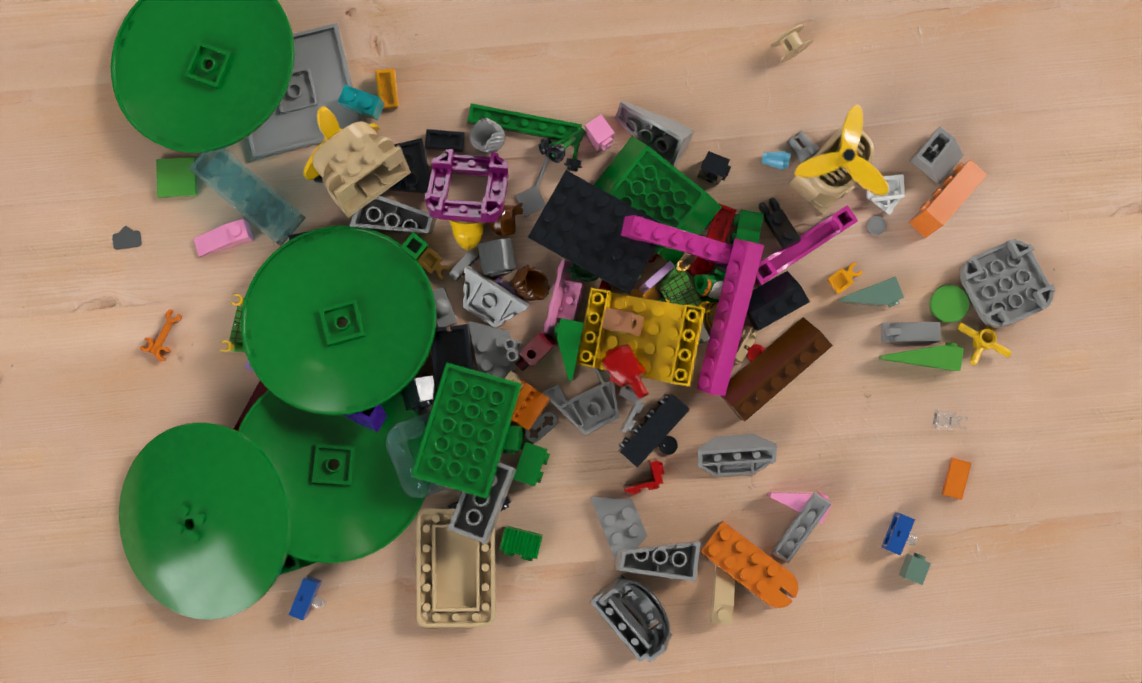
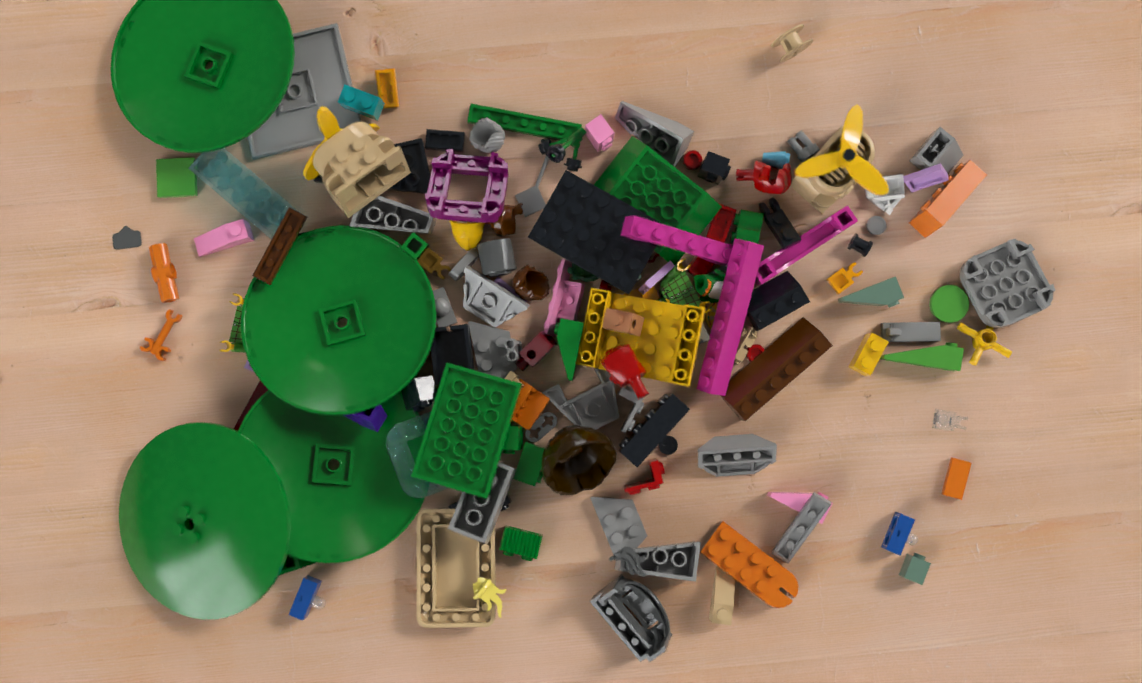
(163, 272): none -> orange piece
(279, 246): none -> reddish brown tile
(487, 591): none -> light yellow piece
(577, 459): none -> dark brown piece
(632, 560): none -> dark grey piece
(692, 160): none -> red tile
(761, 177): none -> red piece
(860, 245): none -> black bush
(868, 354): none -> yellow brick
(926, 178): none -> lavender tile

